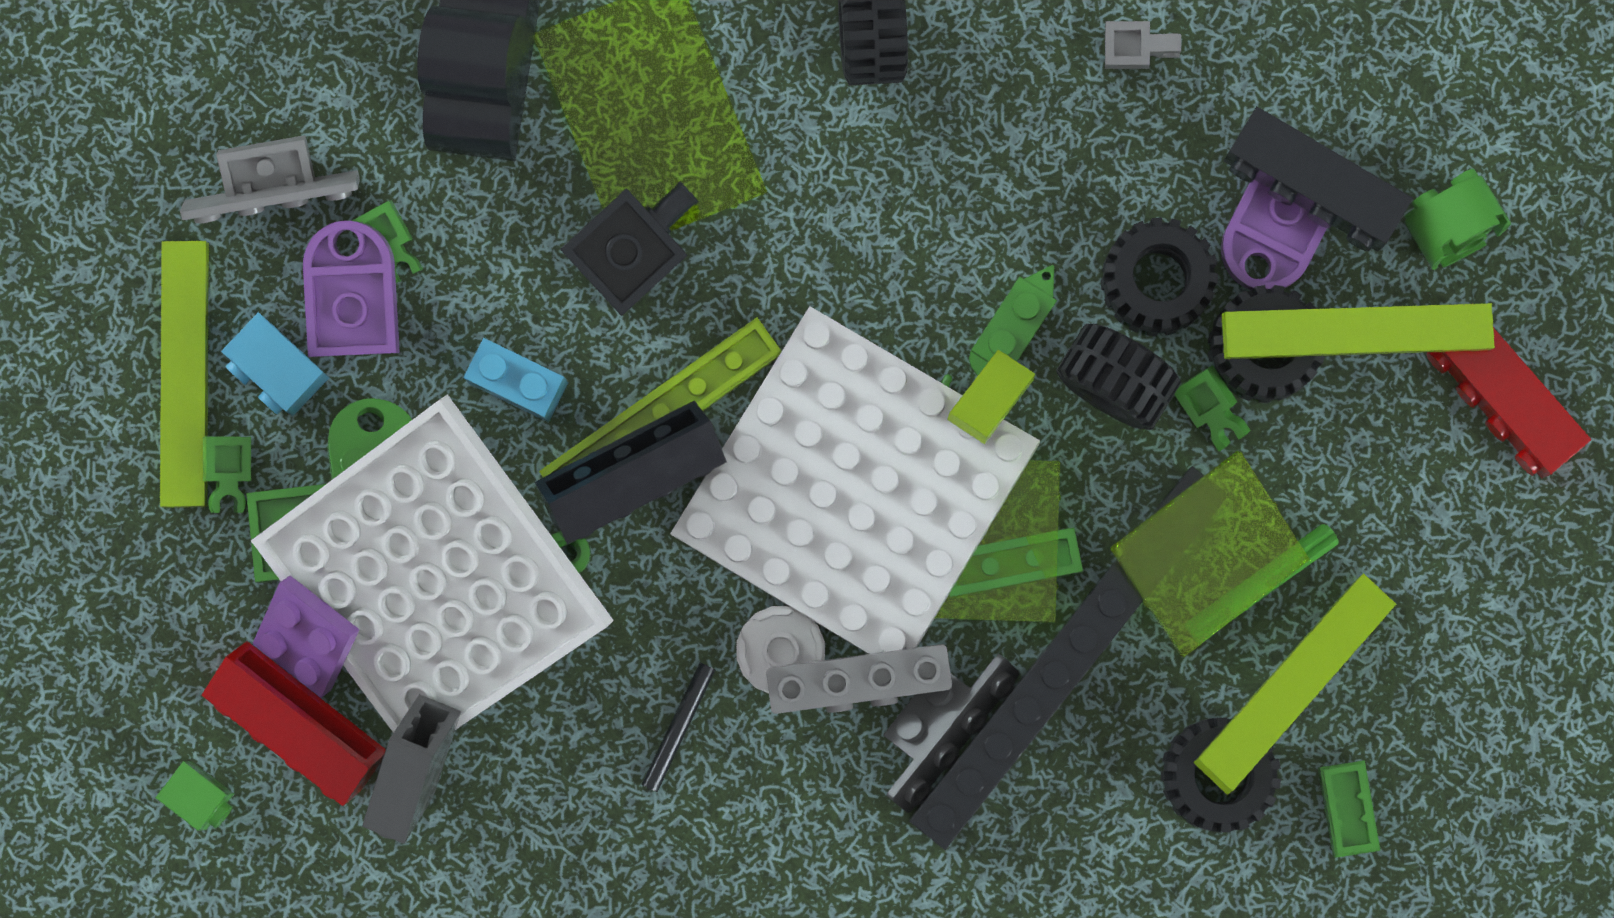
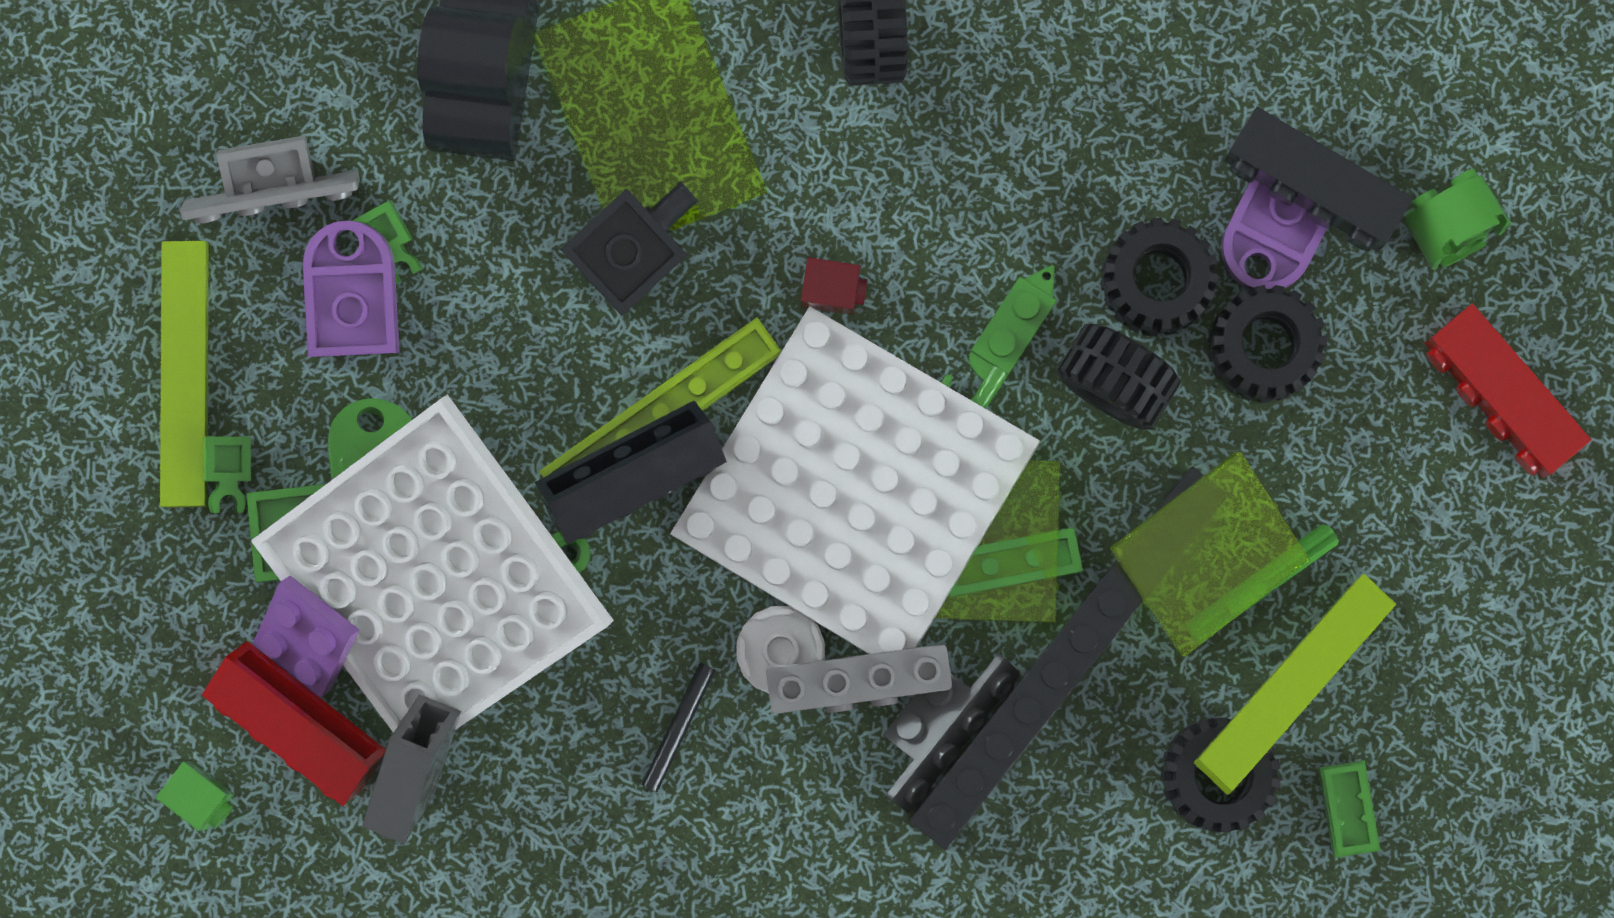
(274, 365): medium azure brick -> none
(516, 380): medium azure brick -> none
(833, 286): none -> dark red brick
(991, 396): lime tile -> none
(1131, 45): light grey plate -> none
(1209, 402): bright green plate -> none
(1357, 331): lime tile -> none

